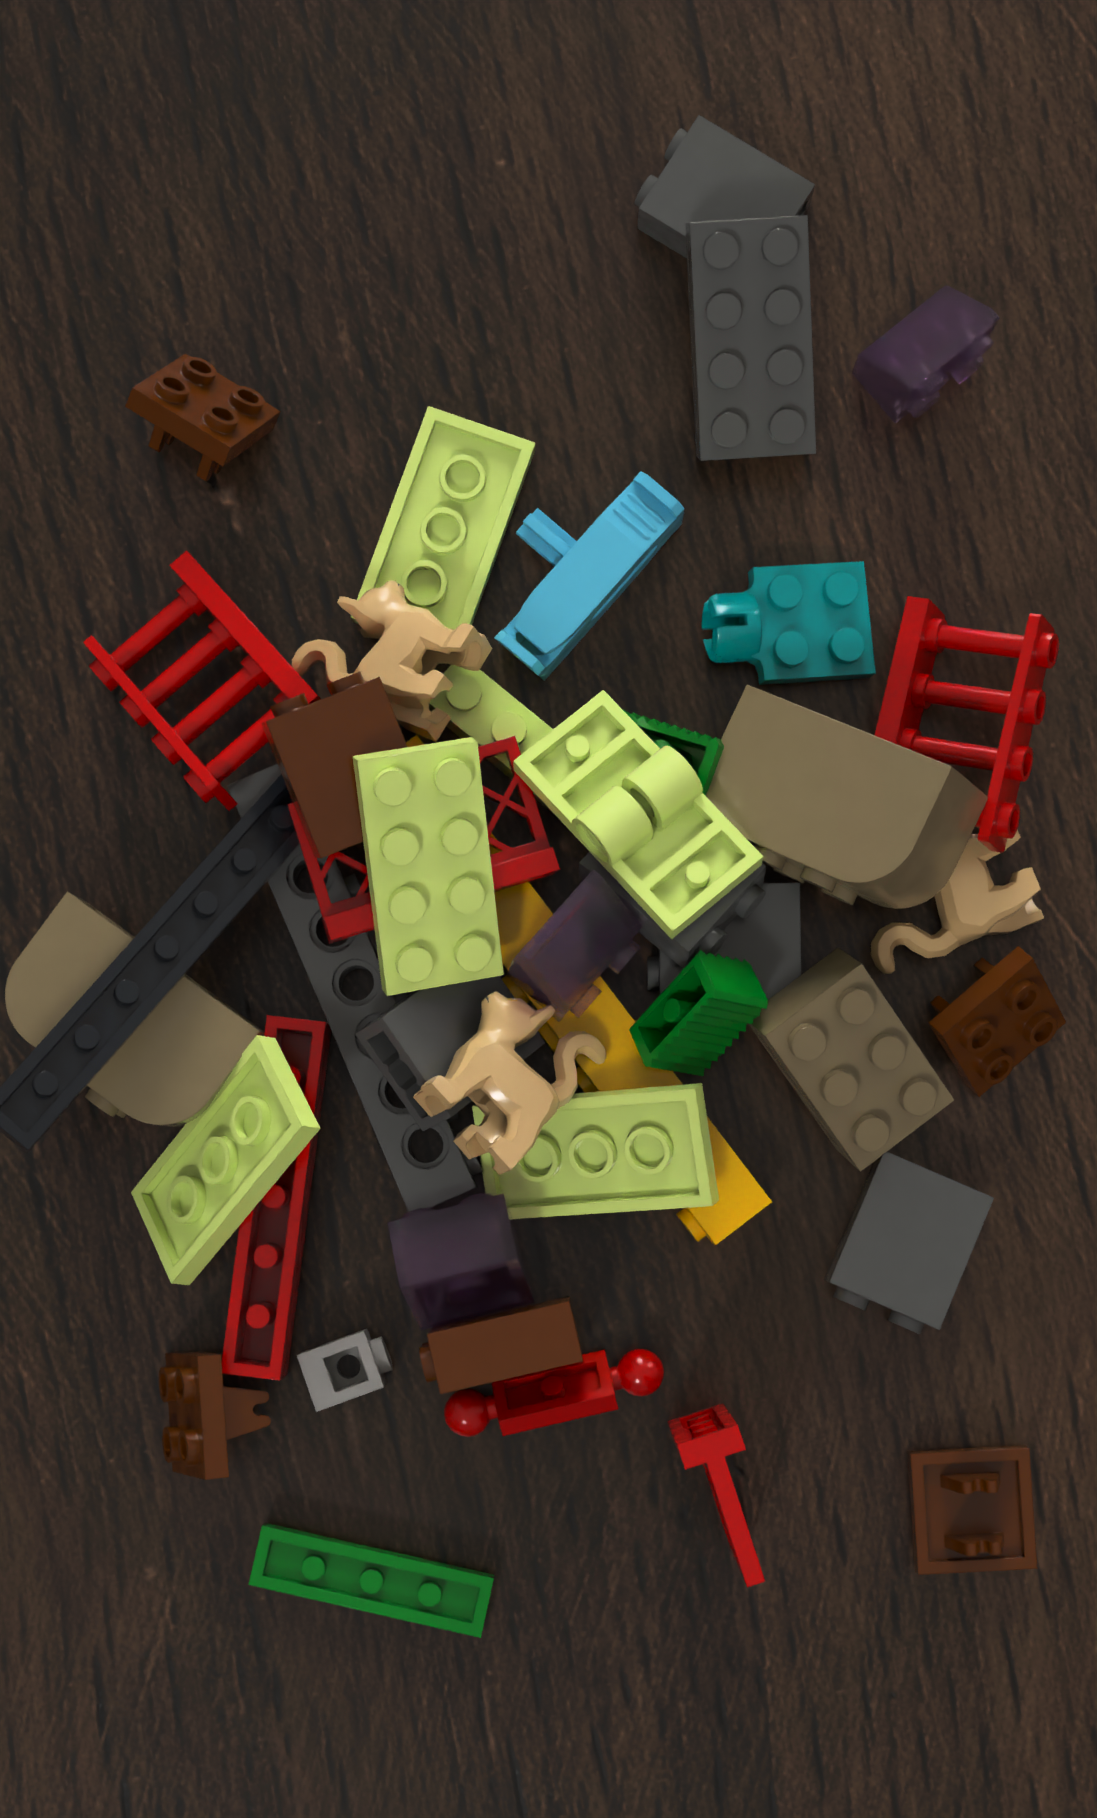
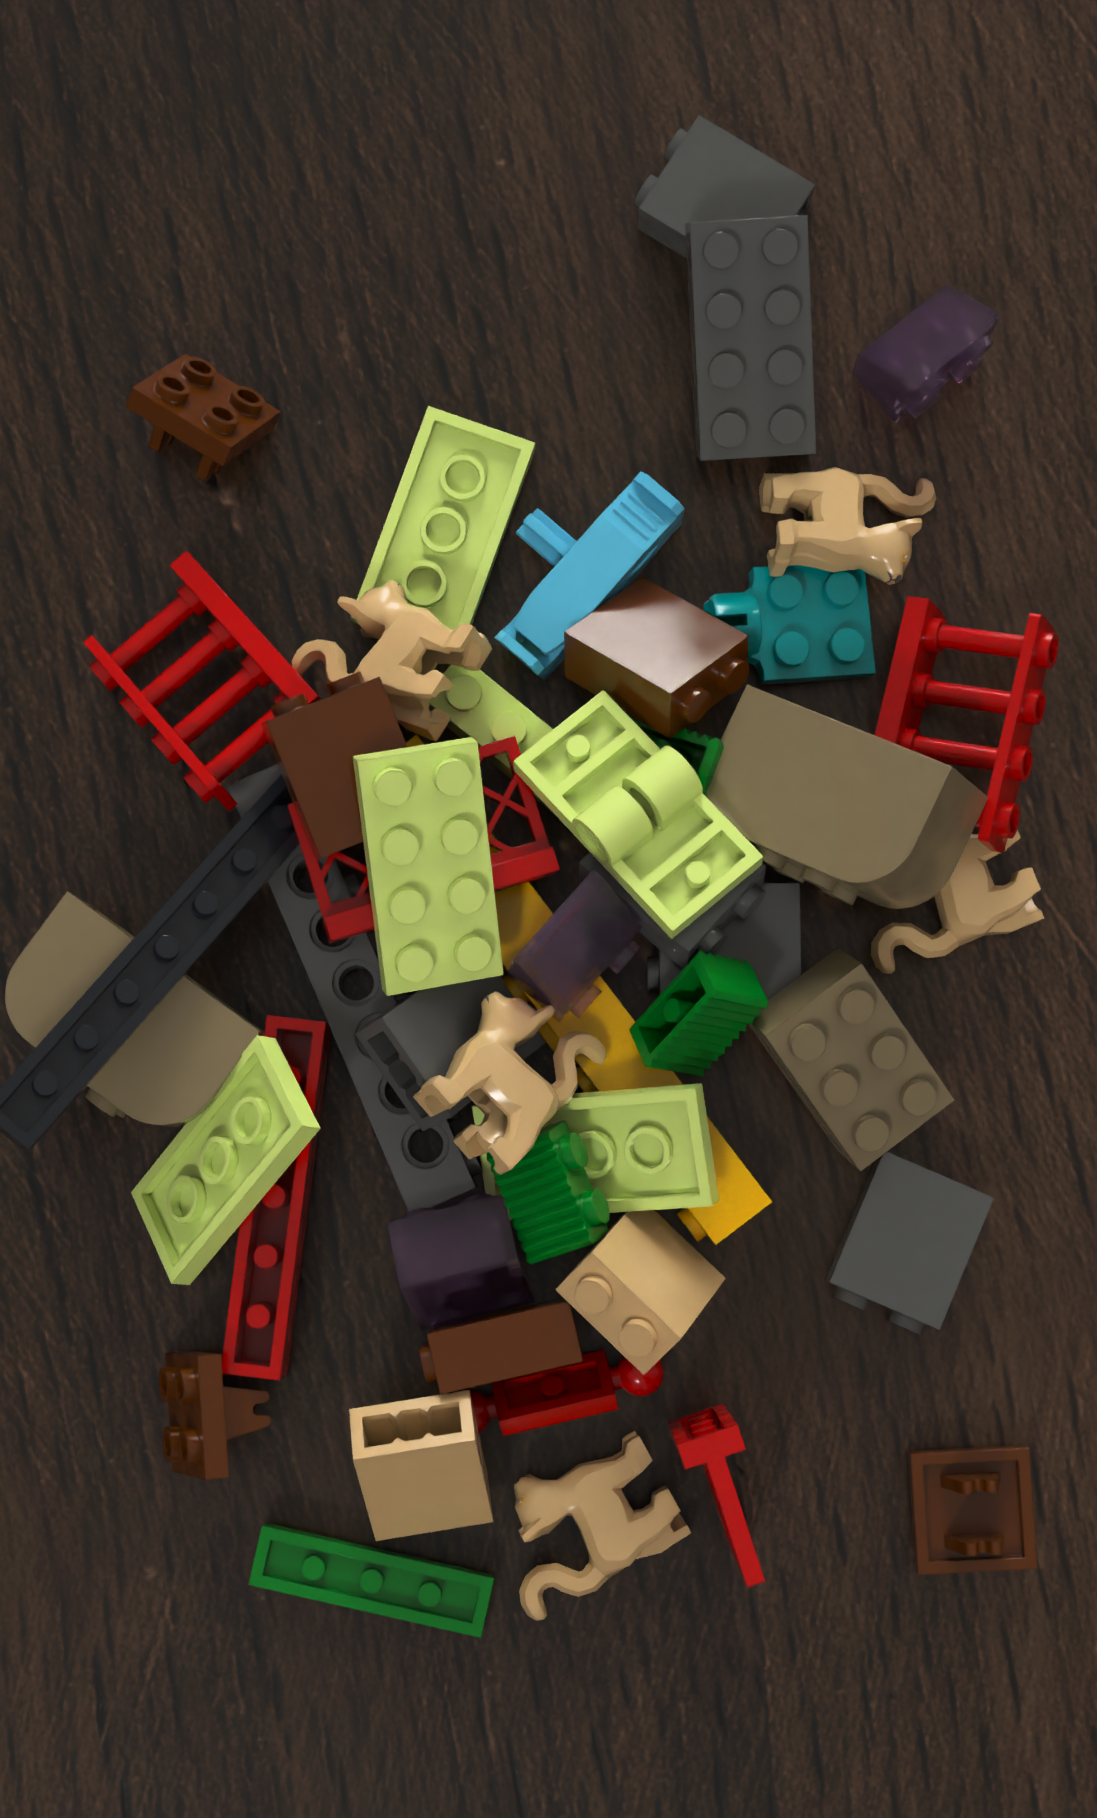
(324, 1378): light grey brick -> none
(421, 1465): none -> tan brick
(553, 1196): none -> green brick
(606, 1521): none -> tan animal
(641, 1287): none -> tan brick
(656, 656): none -> reddish brown brick
(834, 525): none -> tan animal
(997, 1020): reddish brown plate -> none

